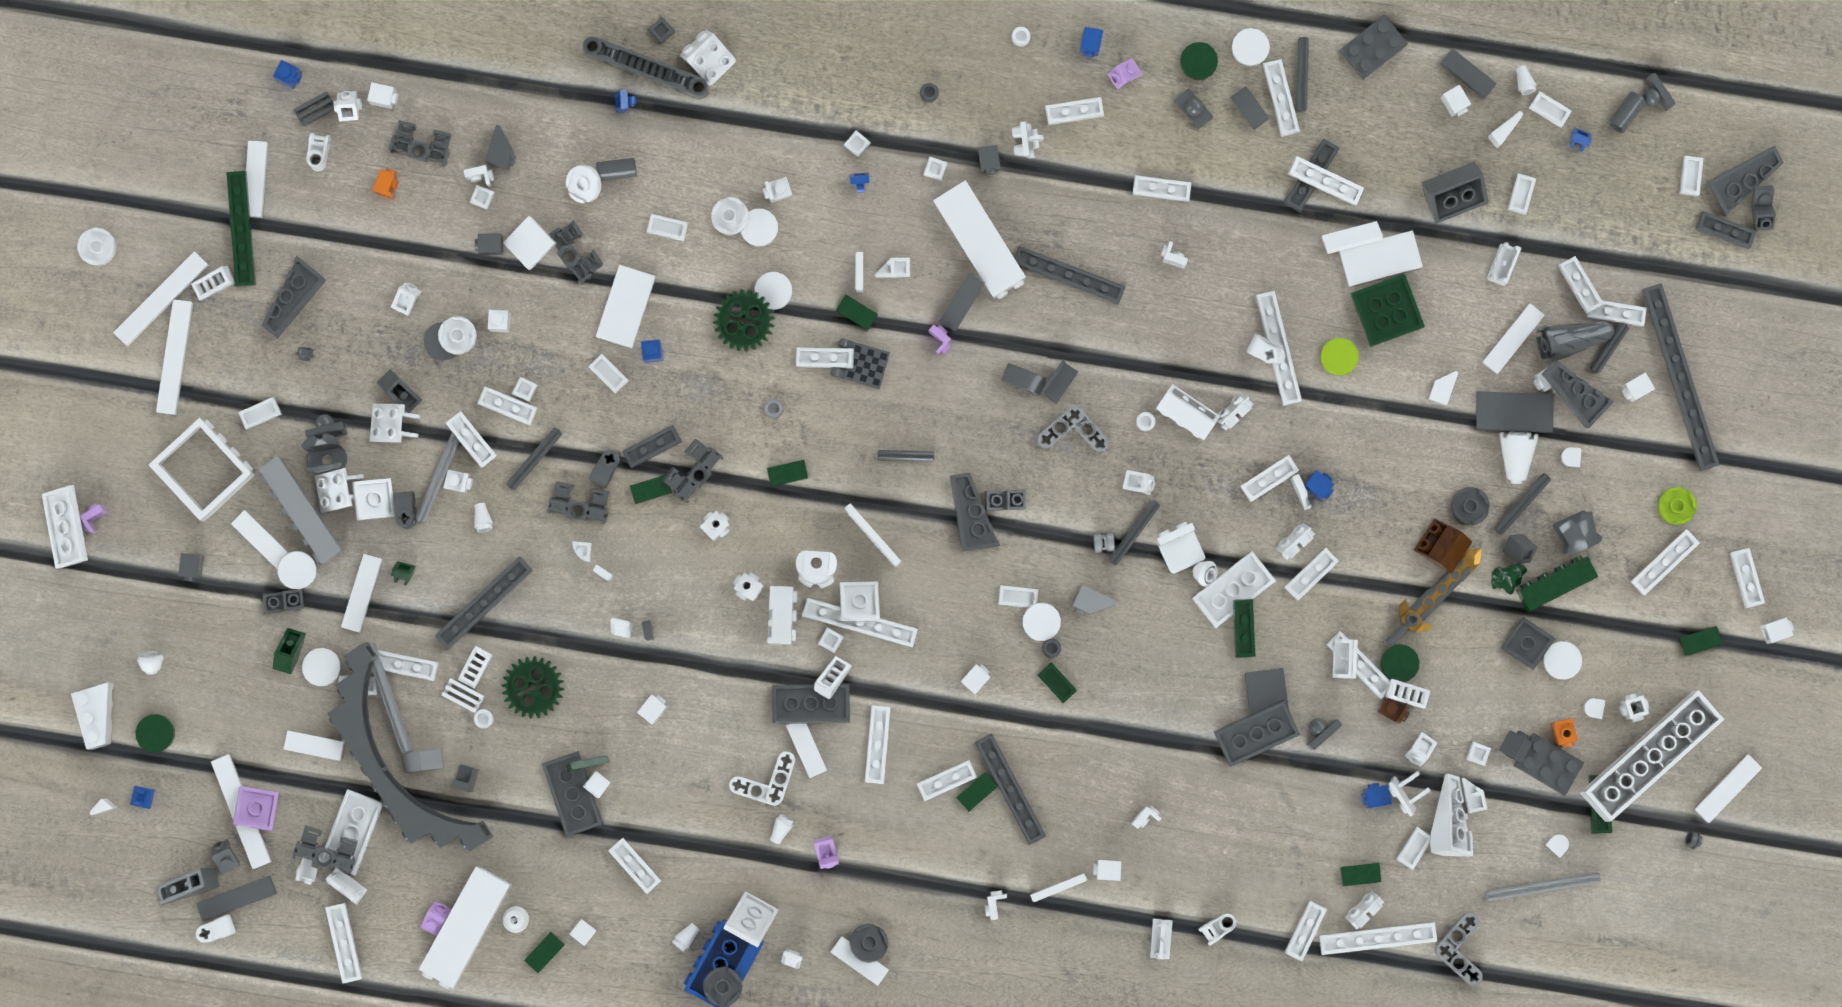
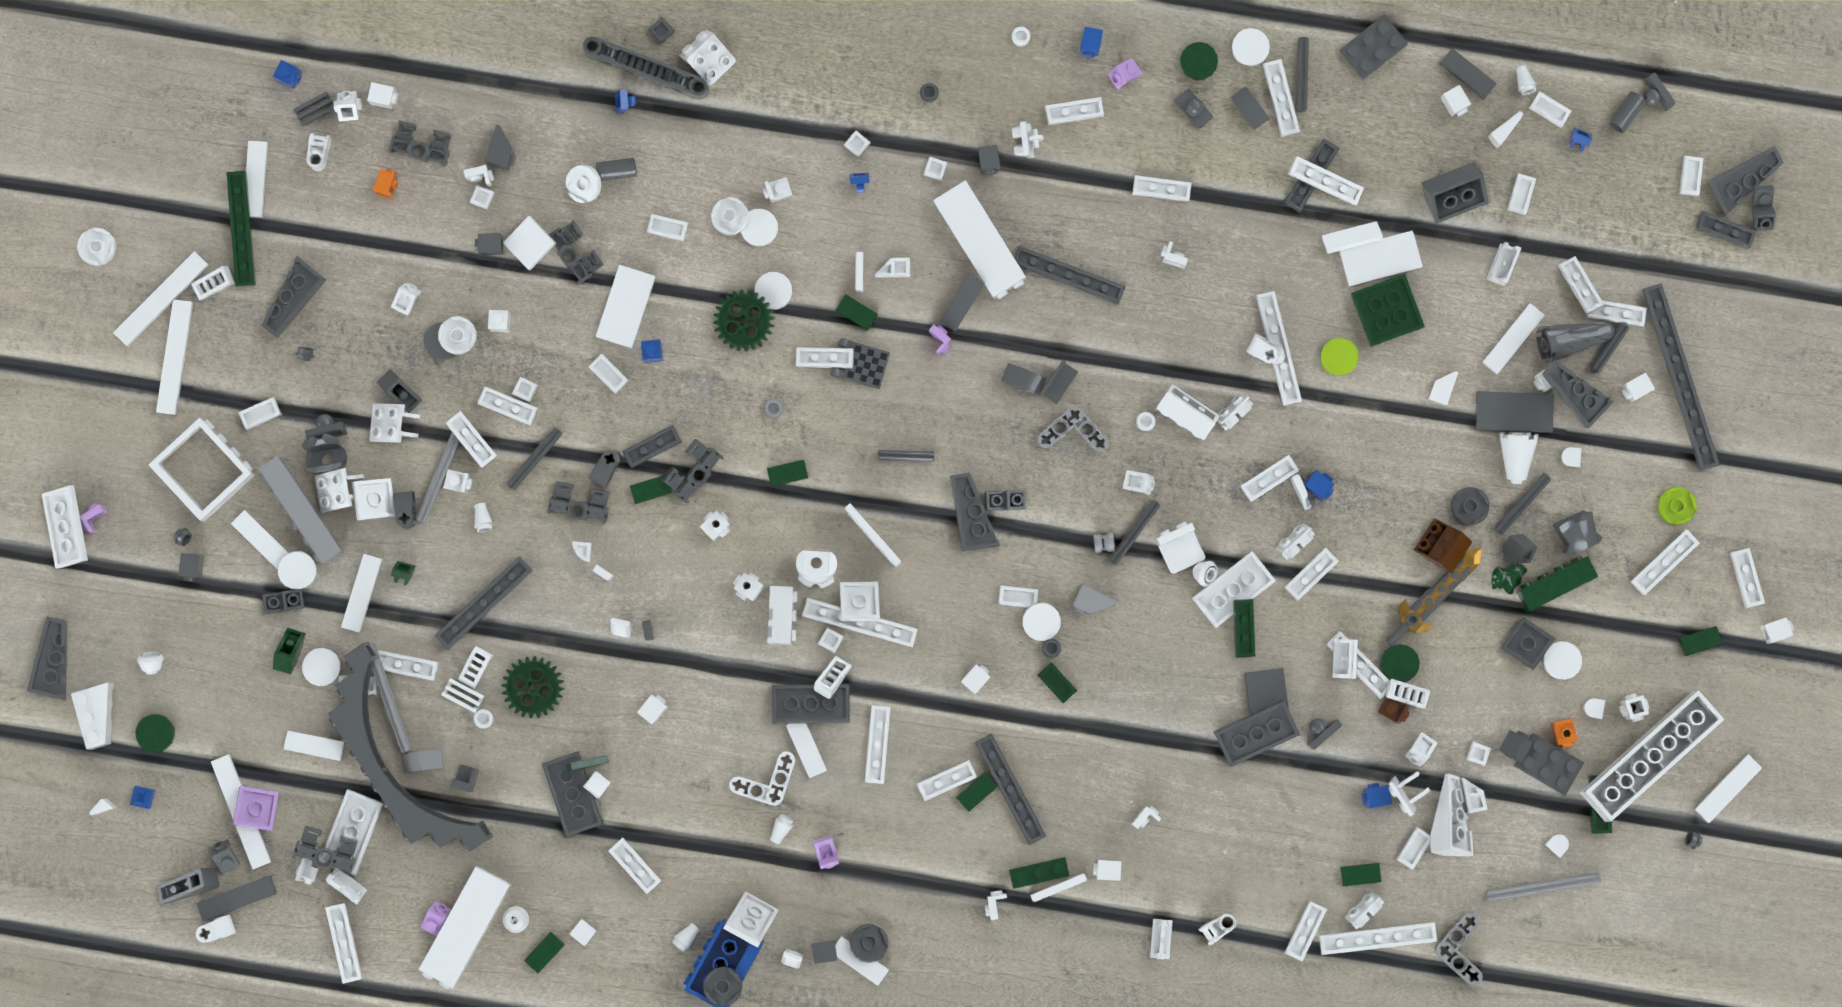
(50, 664): none -> dark grey wing
(182, 537): none -> dark grey plate
(824, 952): none -> dark grey panel
(1039, 872): none -> dark green plate

